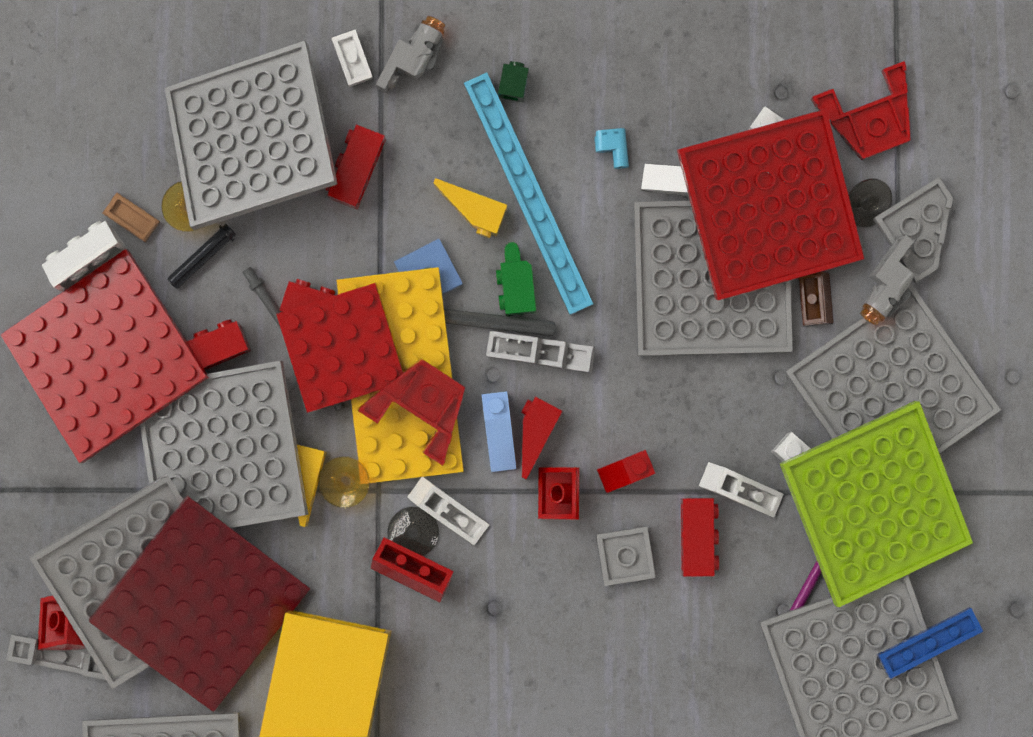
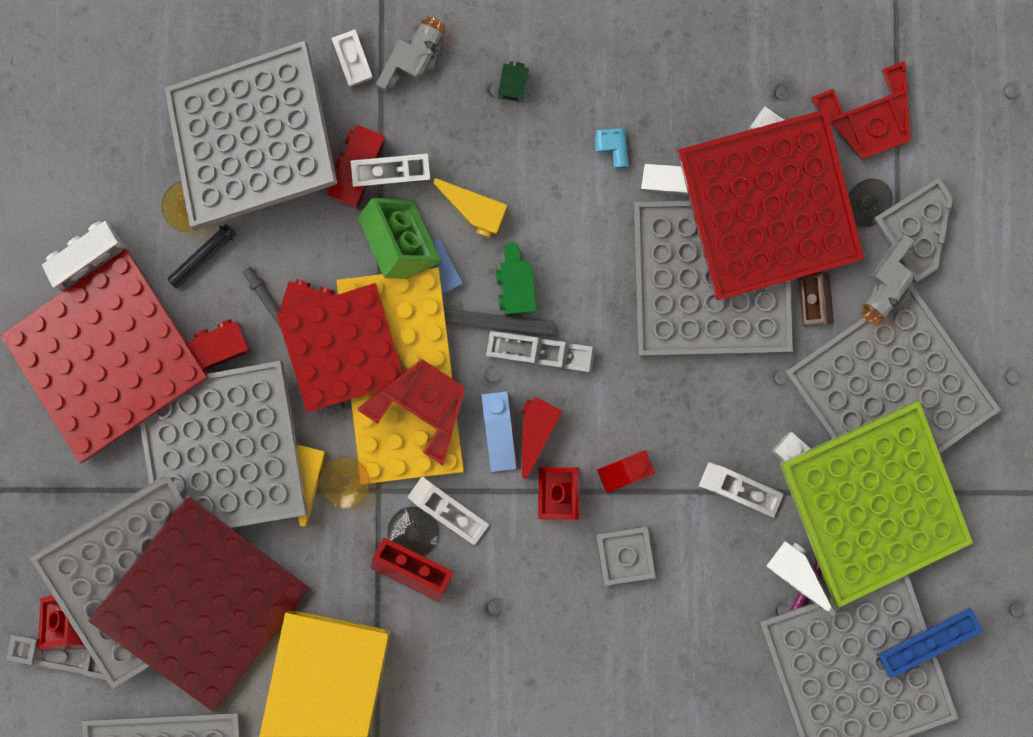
(131, 217): medium nougat tile -> none
(390, 170): none -> white slope
(398, 237): none -> bright green slope
(528, 193): medium azure plate -> none
(699, 537): red brick -> none
(797, 570): none -> white slope

